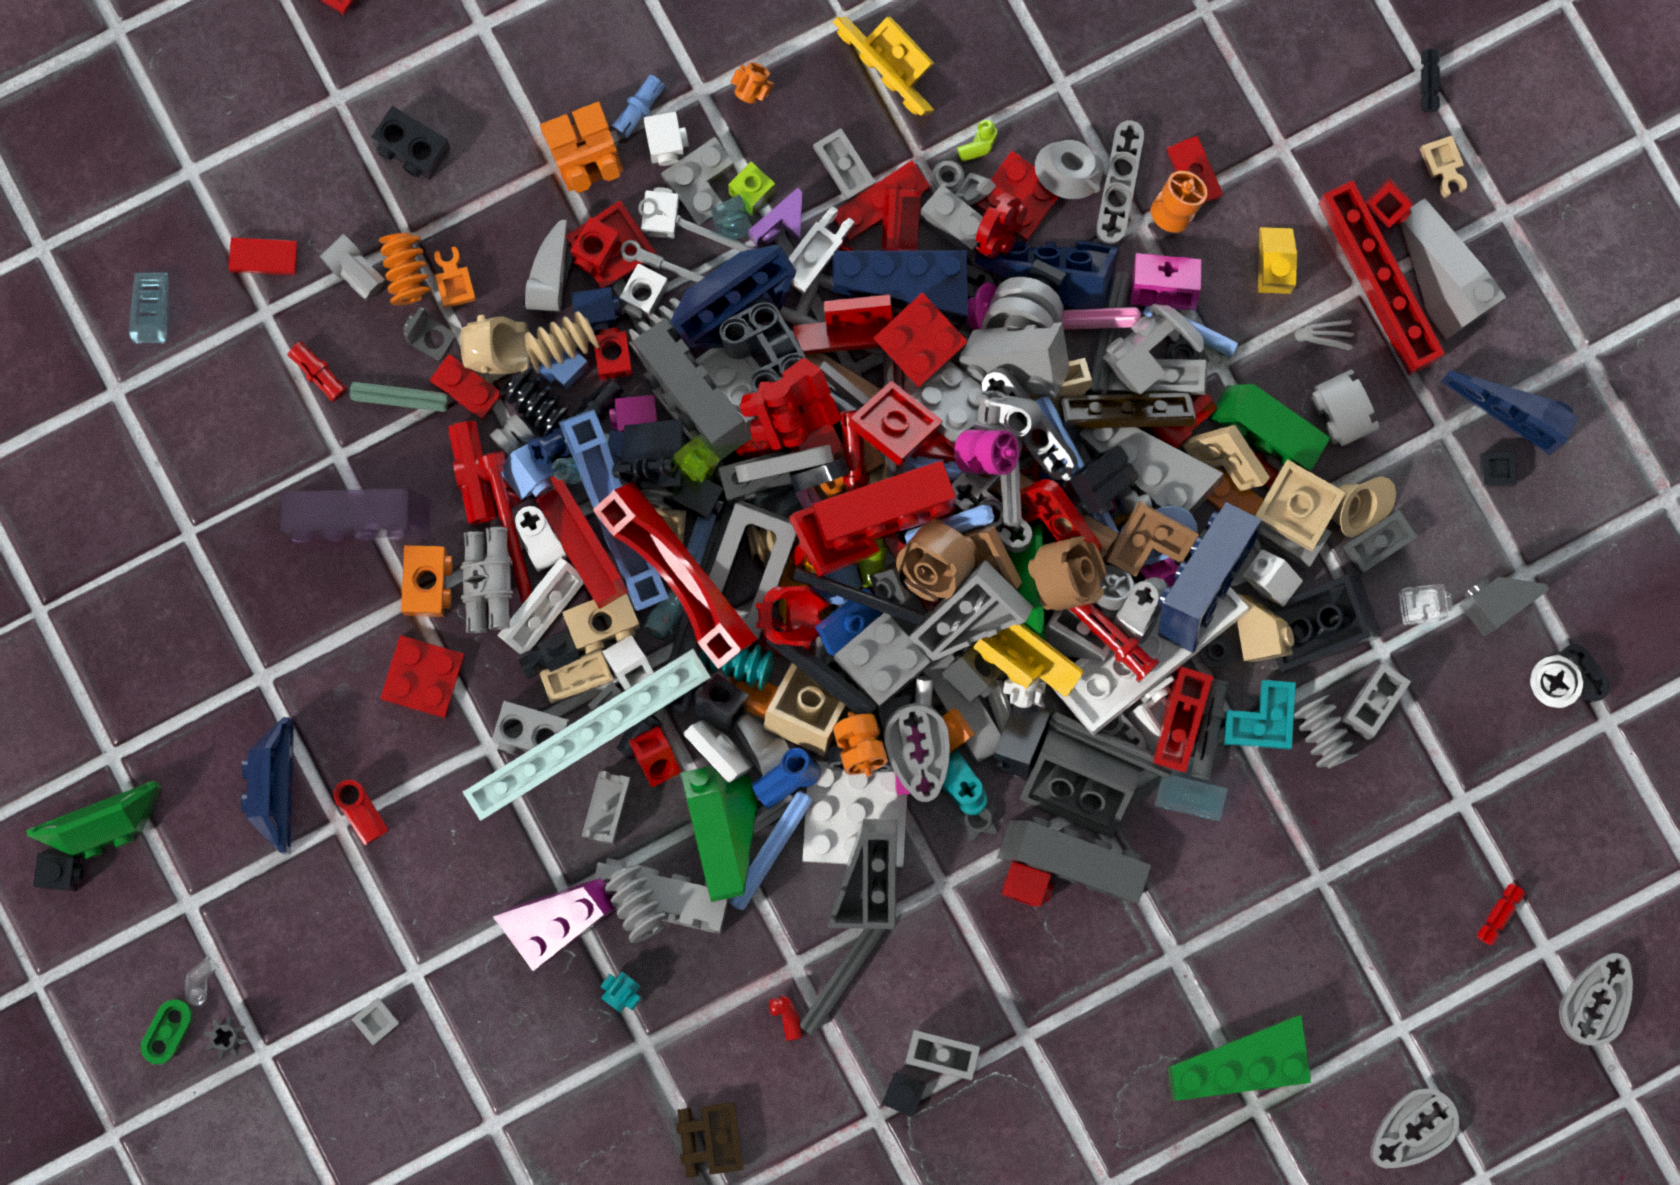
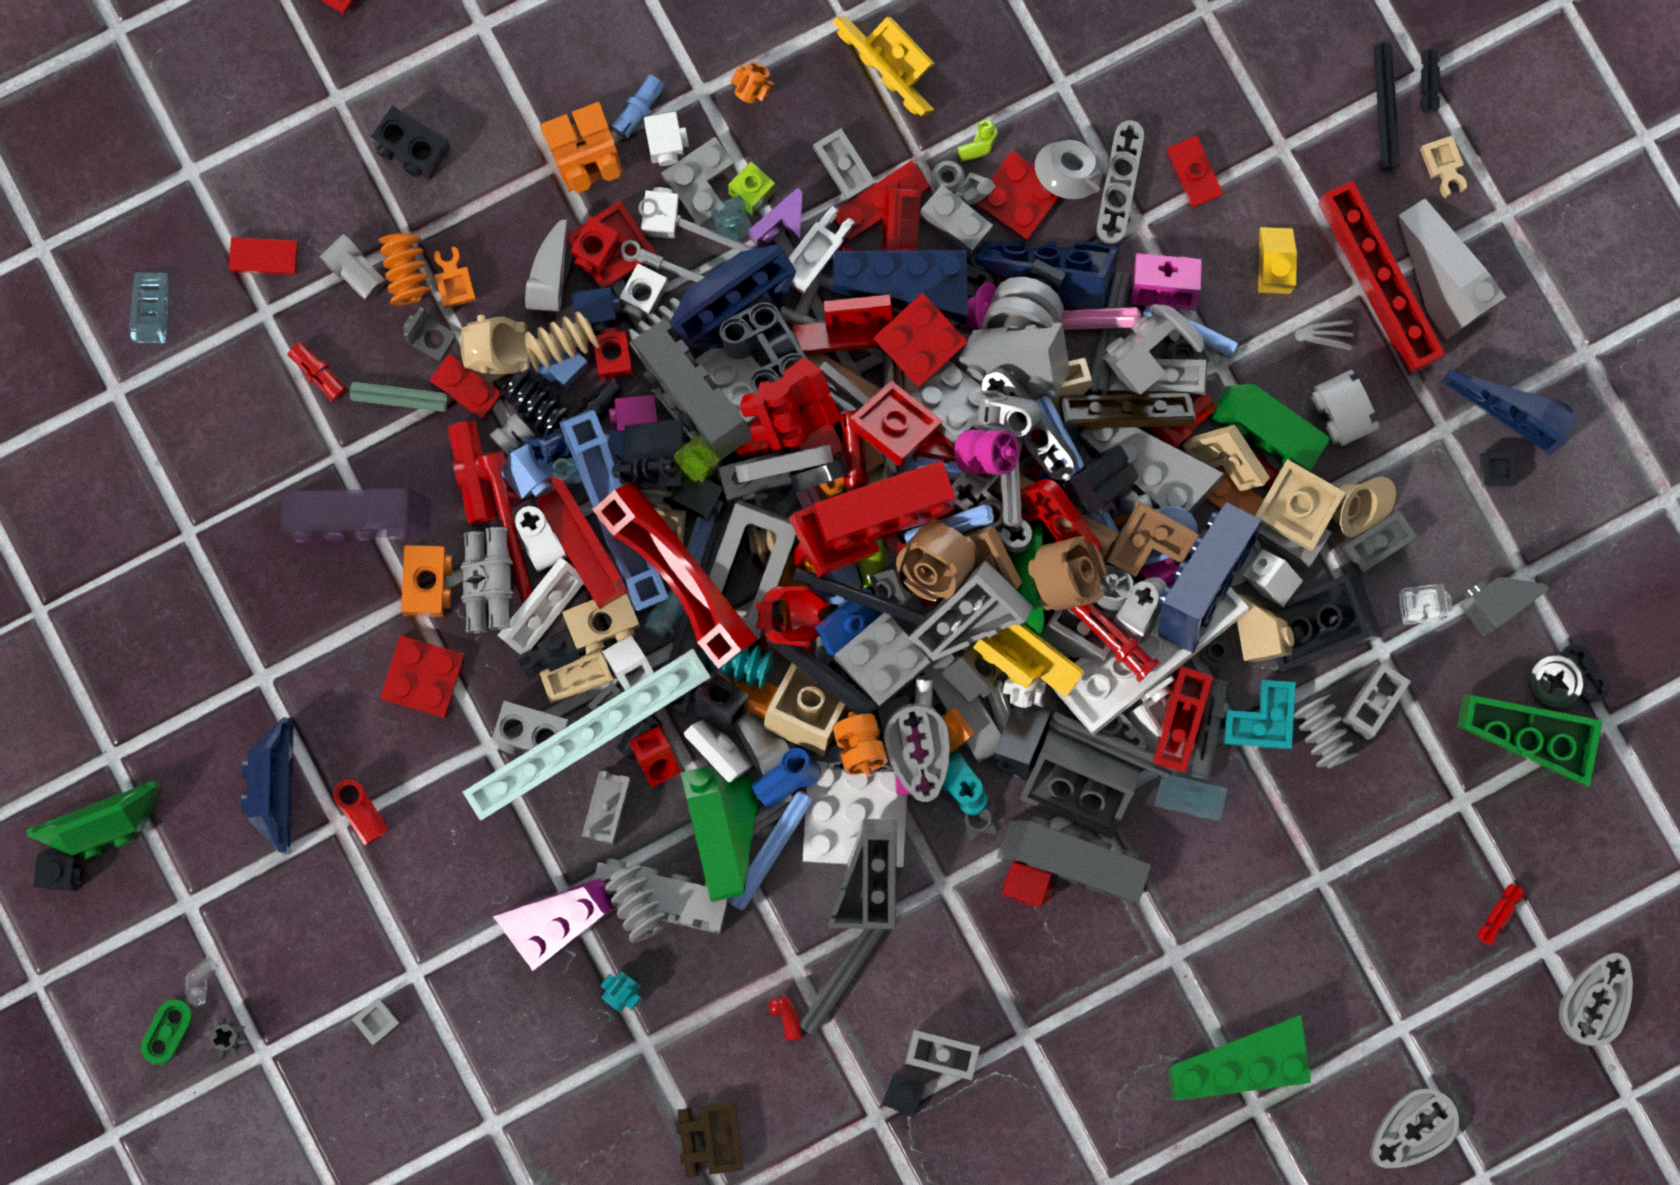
(999, 225): red plate -> none
(1178, 201): orange wheel -> none
(1386, 106): none -> black axle
(1390, 203): red brick -> none
(1545, 737): none -> green wedge

